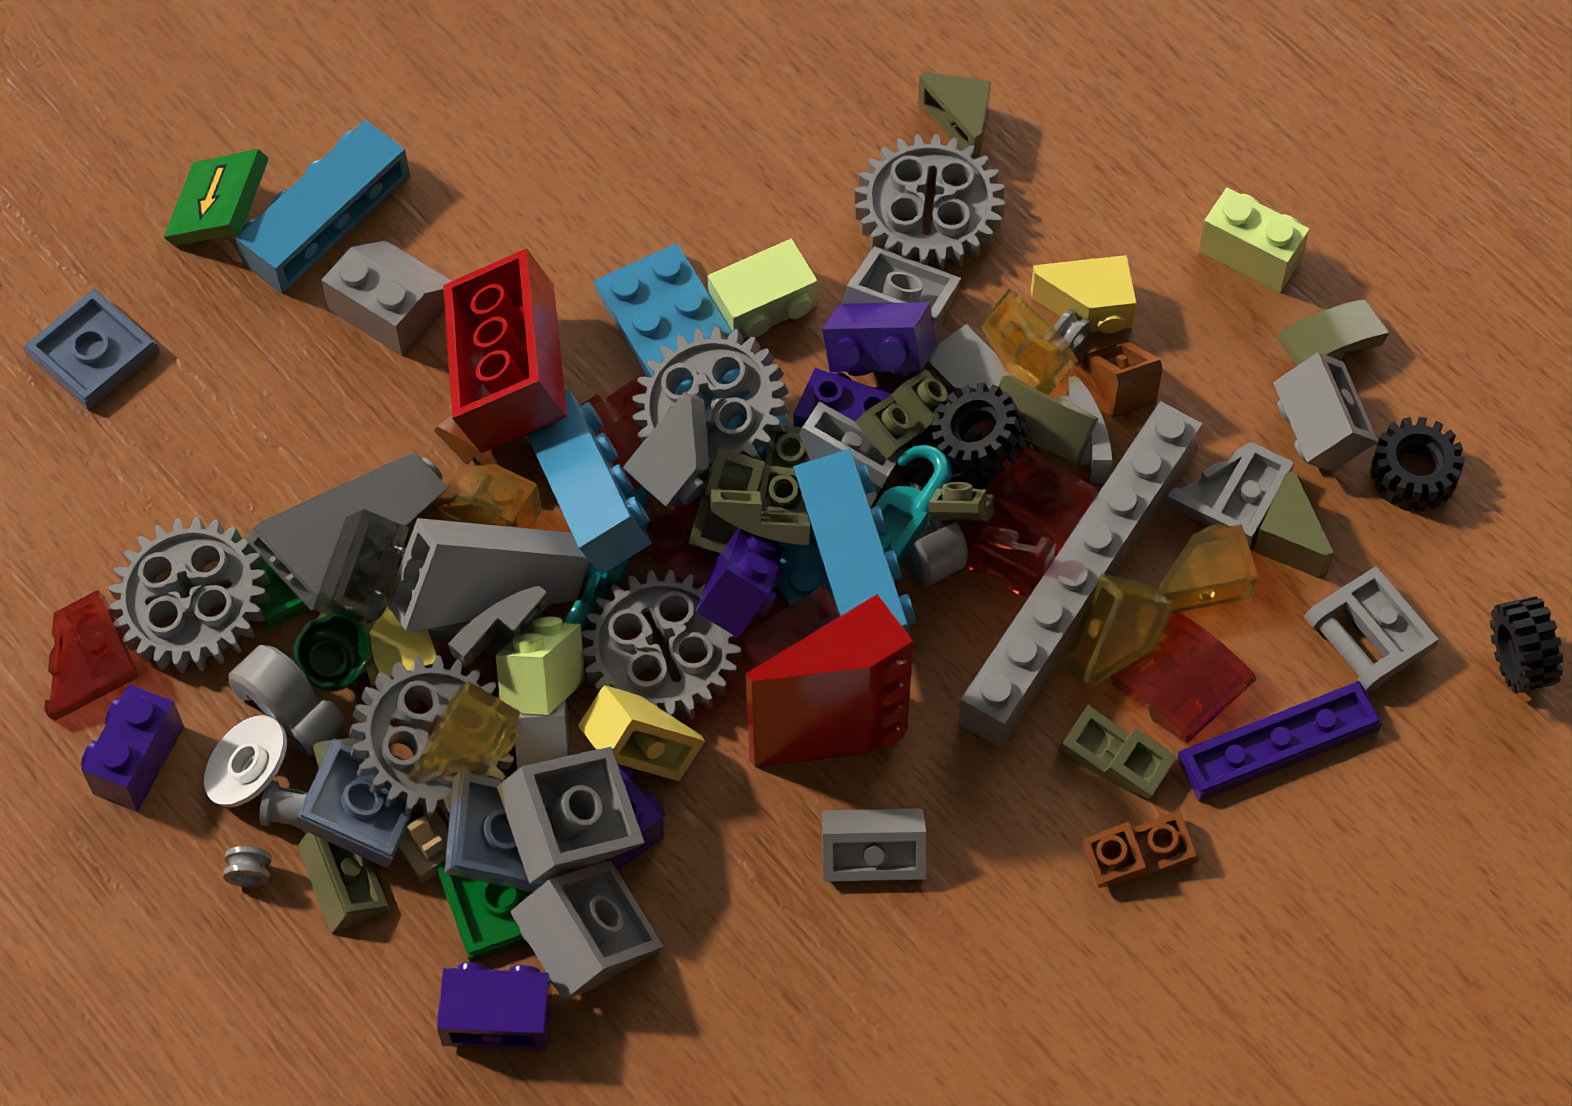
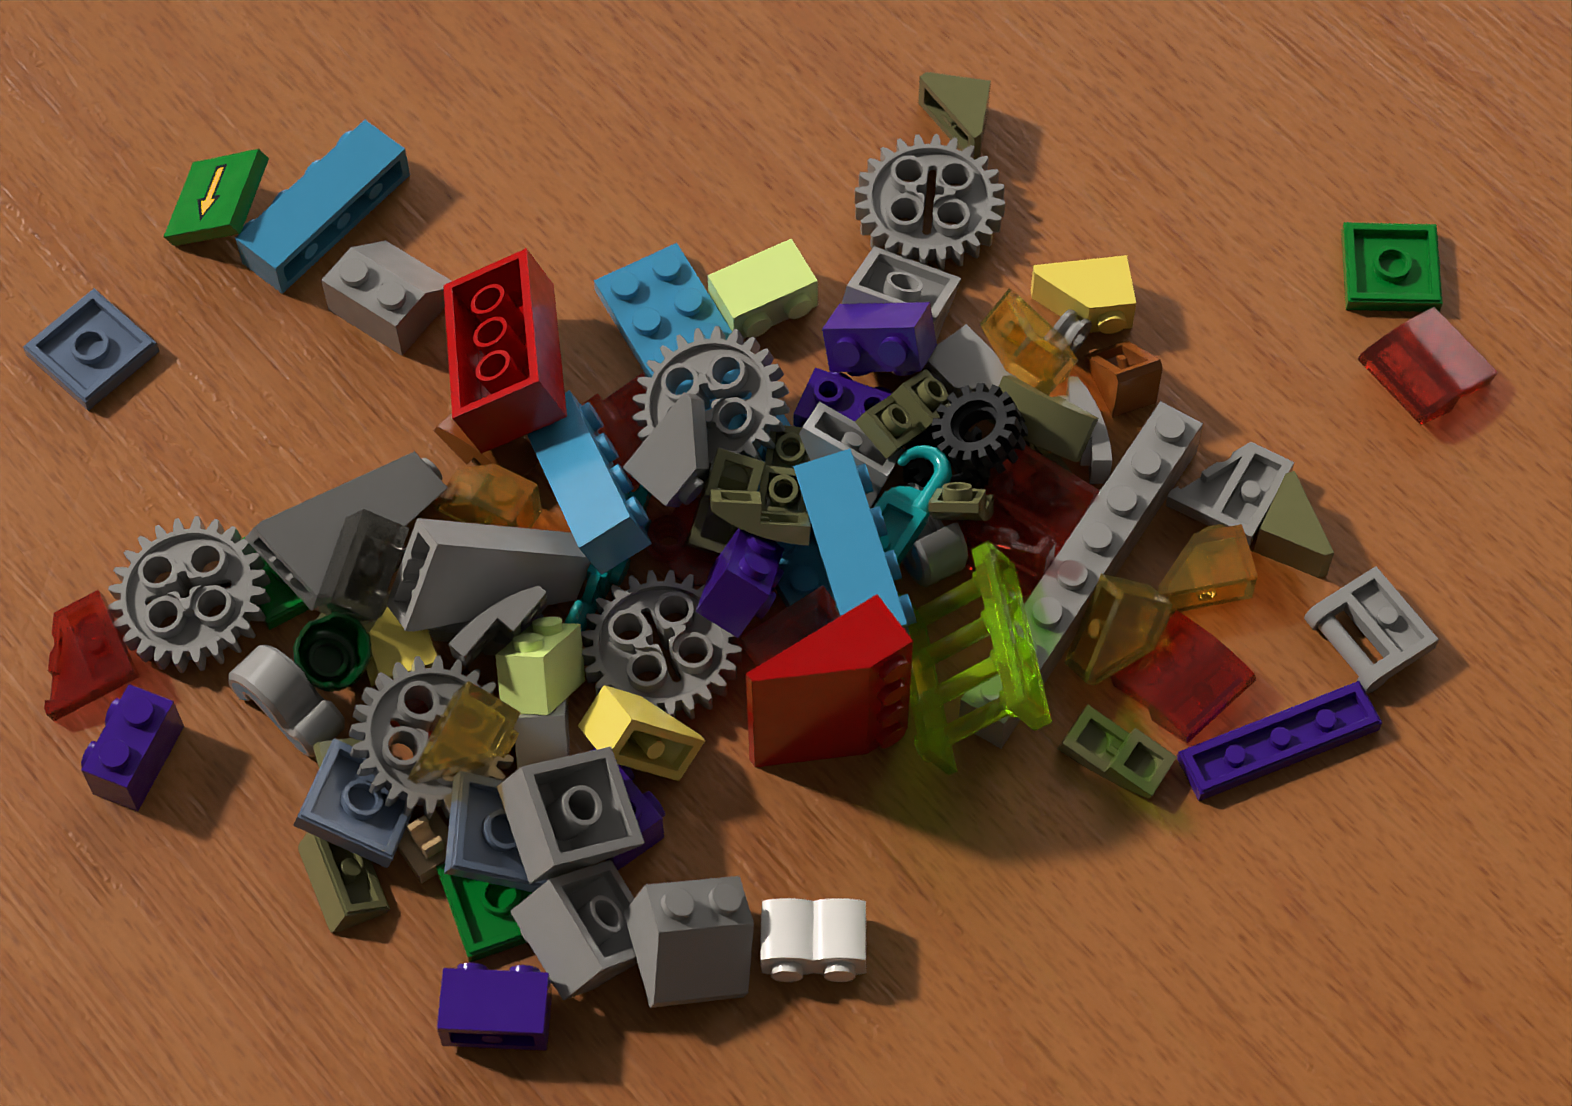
(245, 761): white dish -> none
(247, 866): light grey bush -> none
(280, 804): light grey bush -> none
(692, 940): none -> light grey slope
(813, 938): none -> white brick
(874, 845): light grey panel -> none
(1011, 659): none -> clear neon green fence
(1141, 851): dark orange slope -> none
(1253, 239): yellowish green brick -> none
(1324, 412): light grey brick -> none
(1334, 332): olive slope -> none
(1391, 267): none -> green tile
(1420, 440): black tyre -> none
(1427, 365): none -> clear red slope
(1526, 644): black tyre -> none

